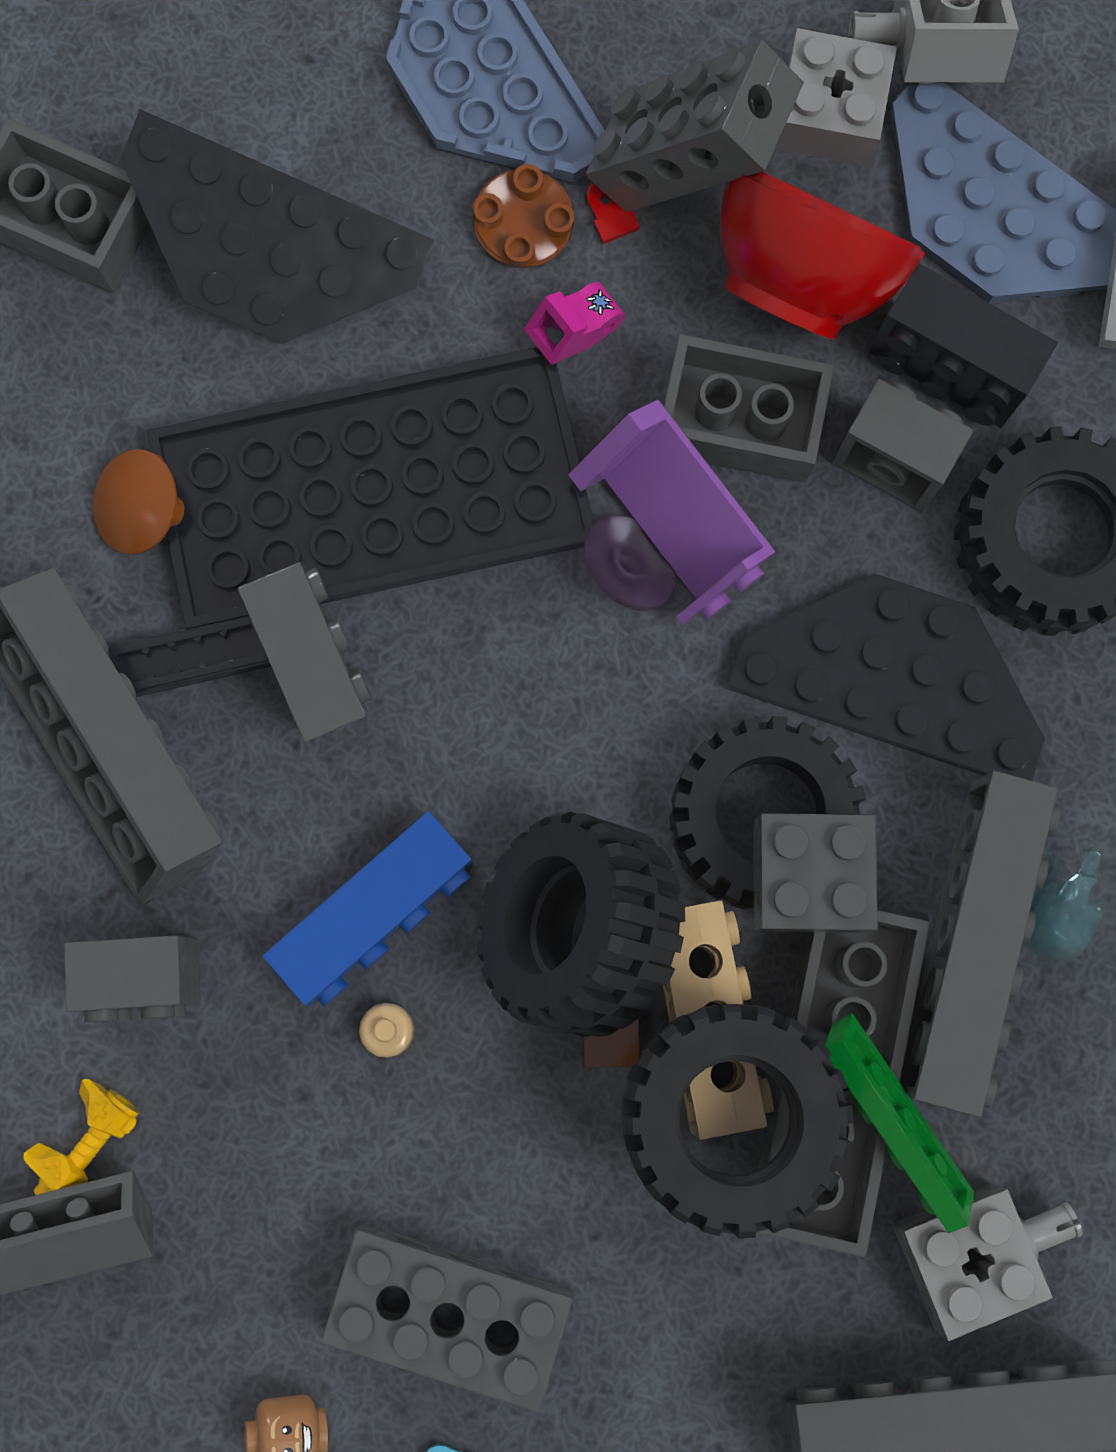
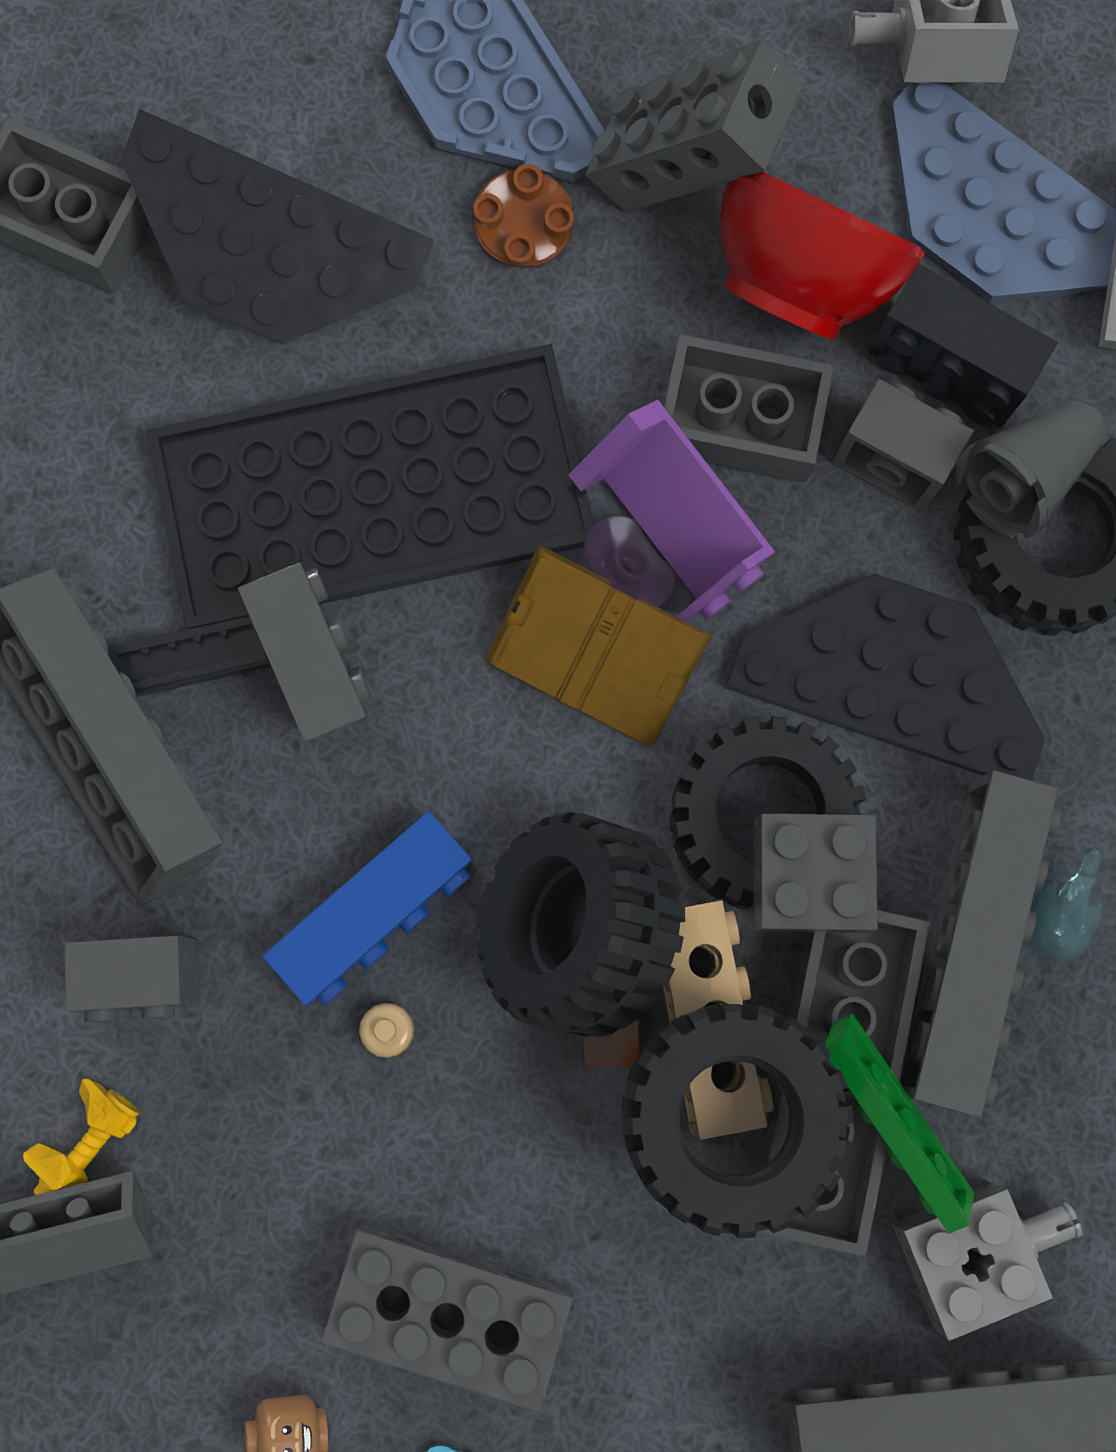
(136, 502): dark orange dish -> none
(581, 316): dark pink leg -> none
(596, 647): none -> pearl gold piece
(610, 219): red piece -> none
(841, 97): light grey brick -> none
(1030, 467): none -> dark grey cone

